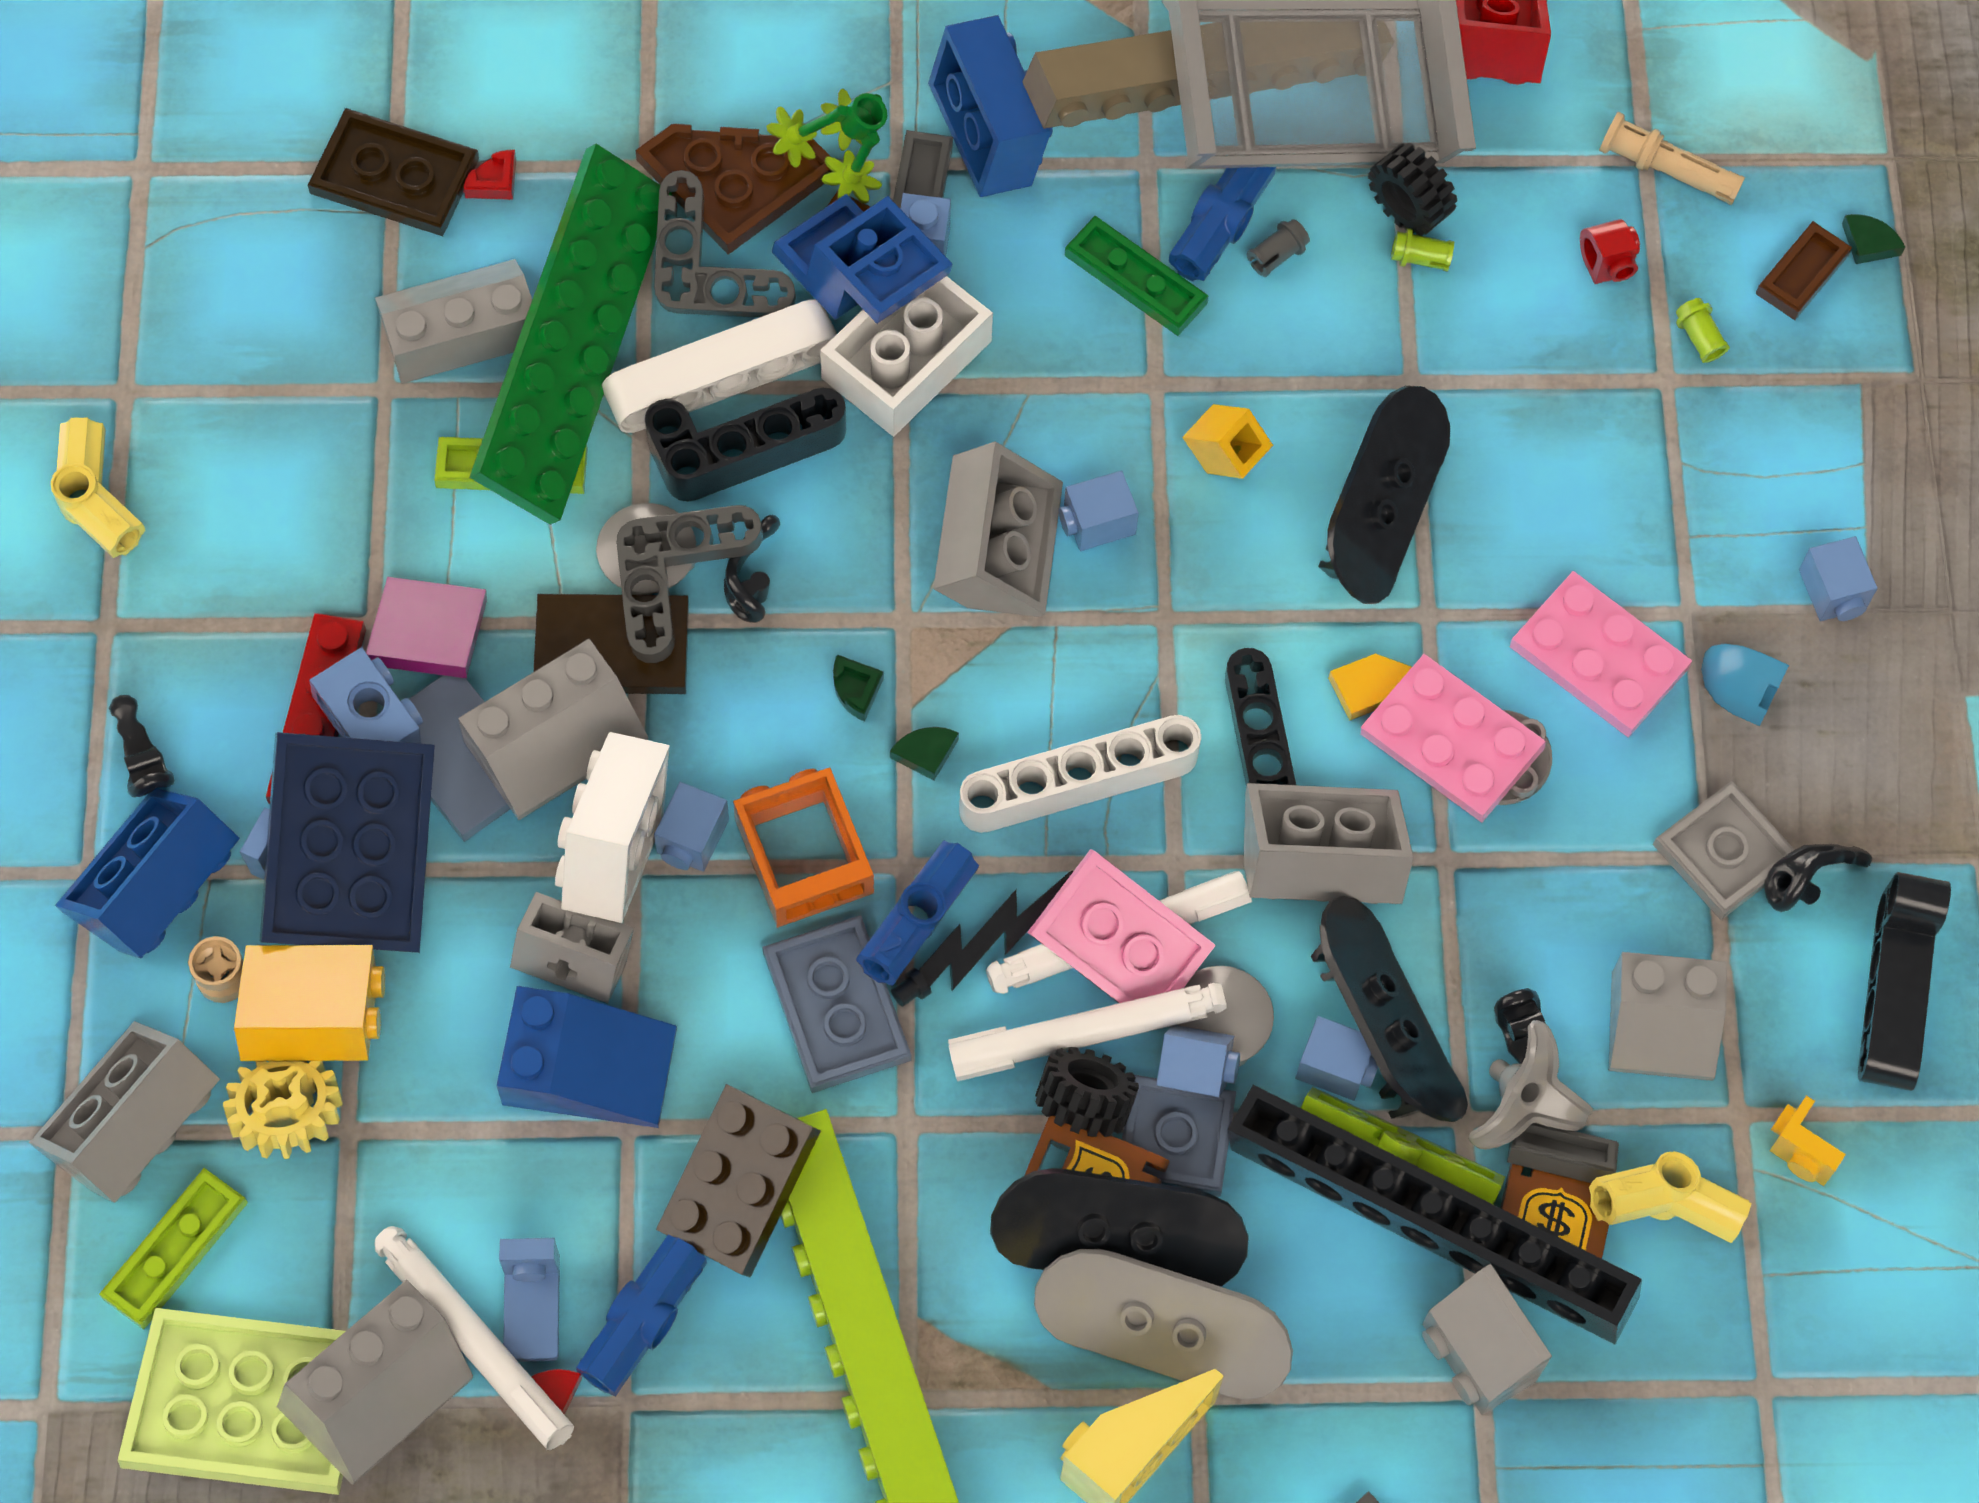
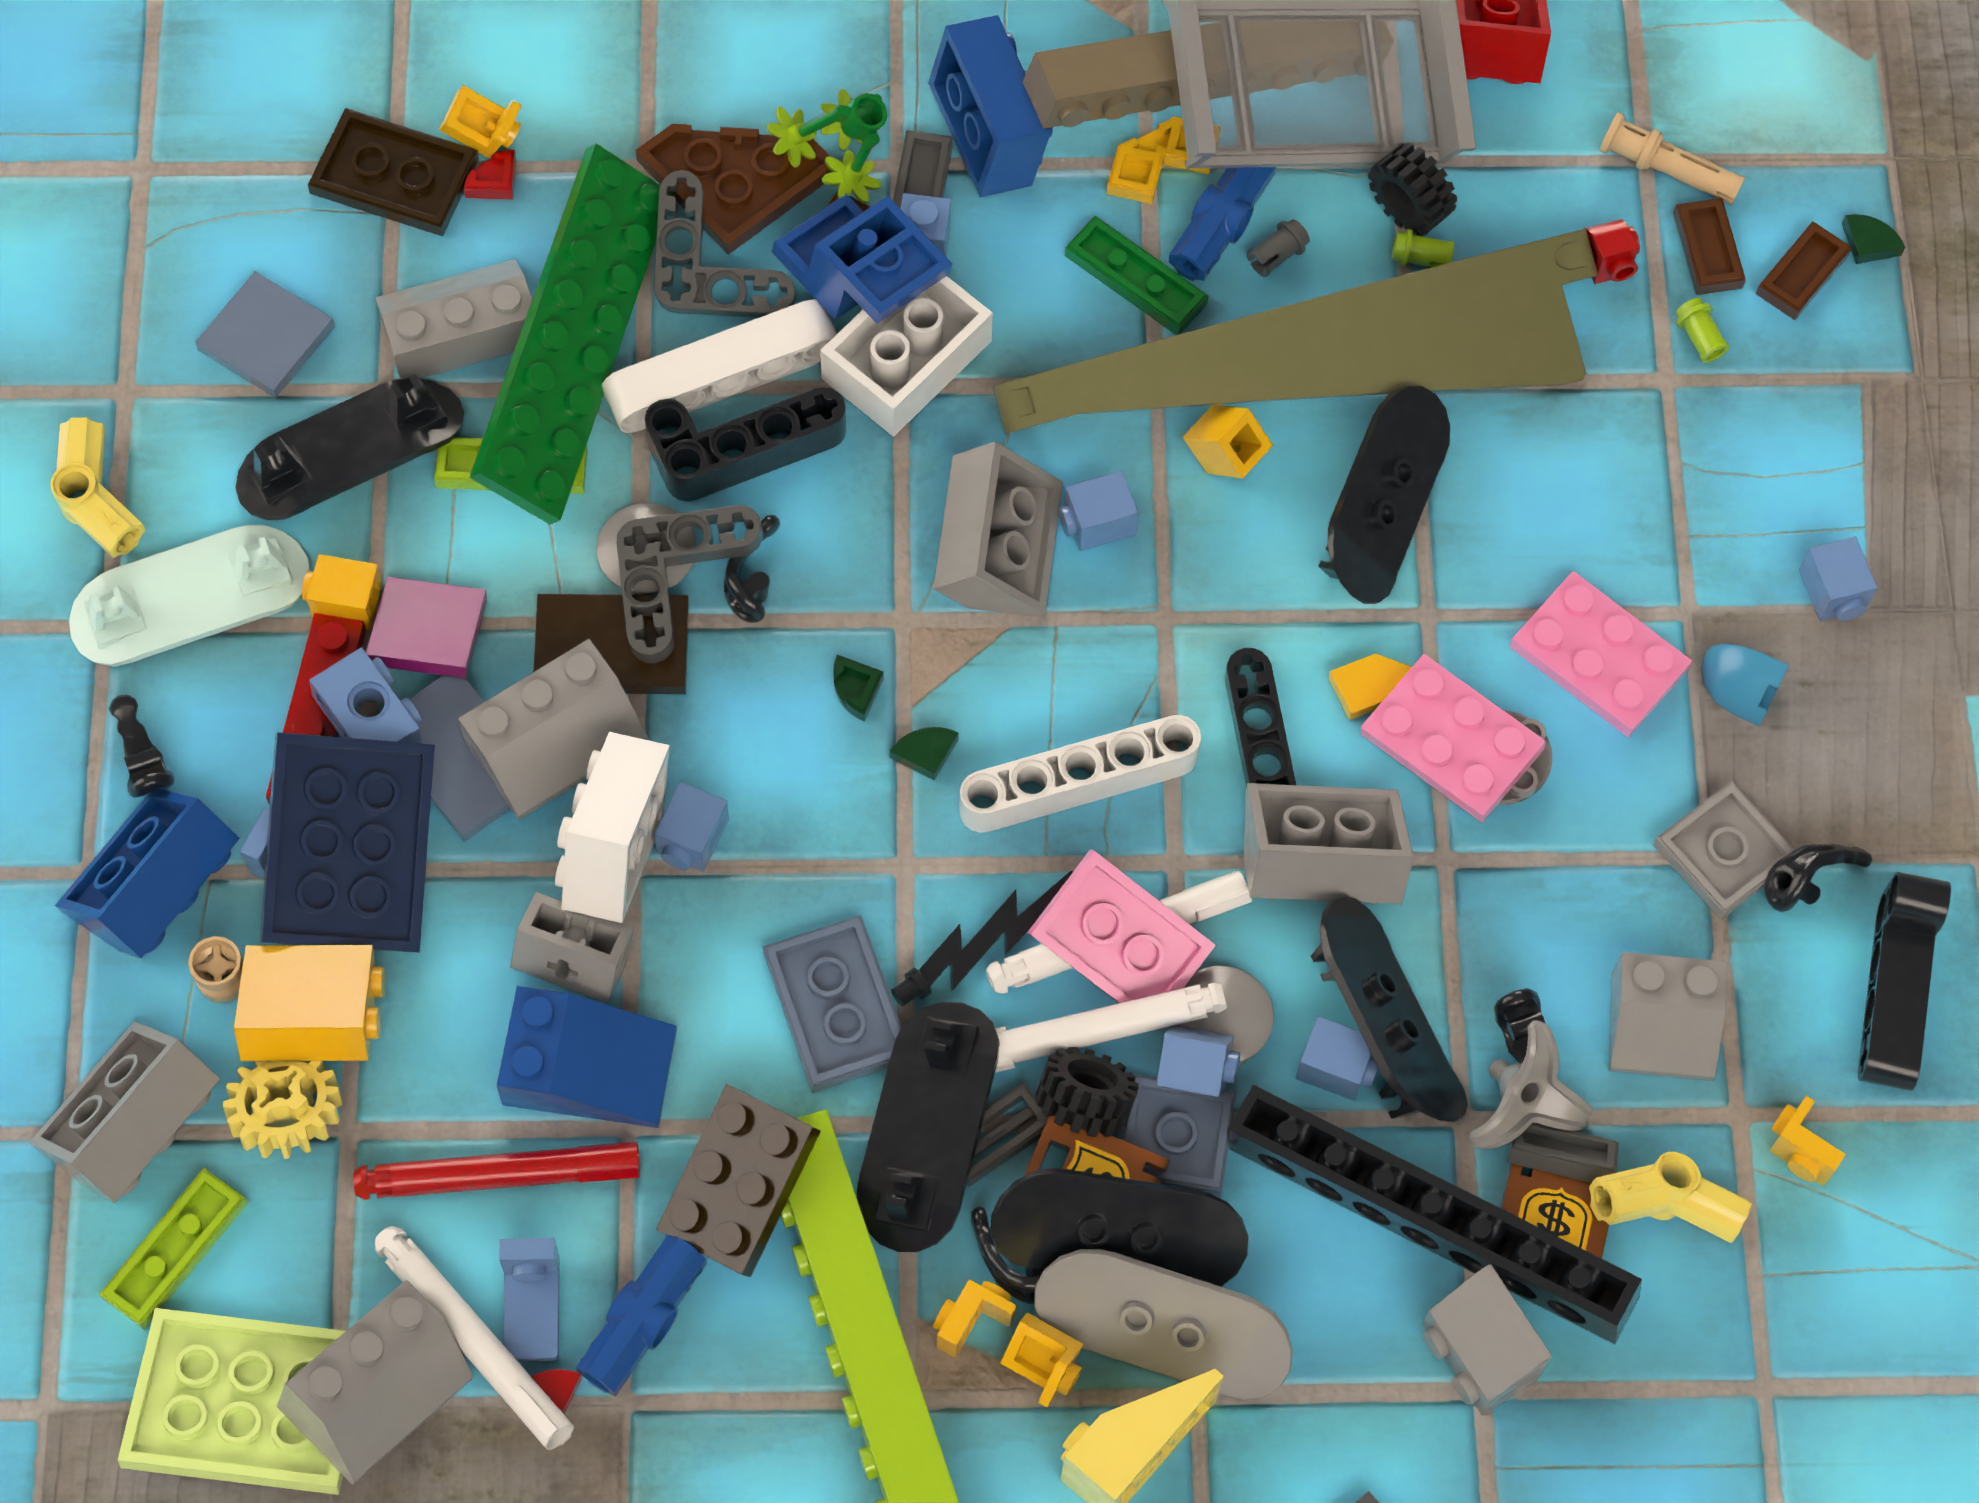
(187, 594): none -> light aqua piece
(265, 334): none -> sand blue tile
(343, 589): none -> yellow brick
(347, 446): none -> black piece
(481, 122): none -> yellow bracket
(499, 1171): none -> red piece
(823, 889): orange window -> none
(903, 933): blue piece -> none
(927, 1126): none -> black piece
(958, 1319): none -> yellow bracket
(1015, 1145): none -> dark grey tile
(1015, 1284): none -> black piece
(1044, 1357): none -> yellow bracket
(1141, 160): none -> yellow tile
(1406, 1145): lime hinge -> none
(1439, 328): none -> olive panel
(1709, 246): none -> reddish brown tile

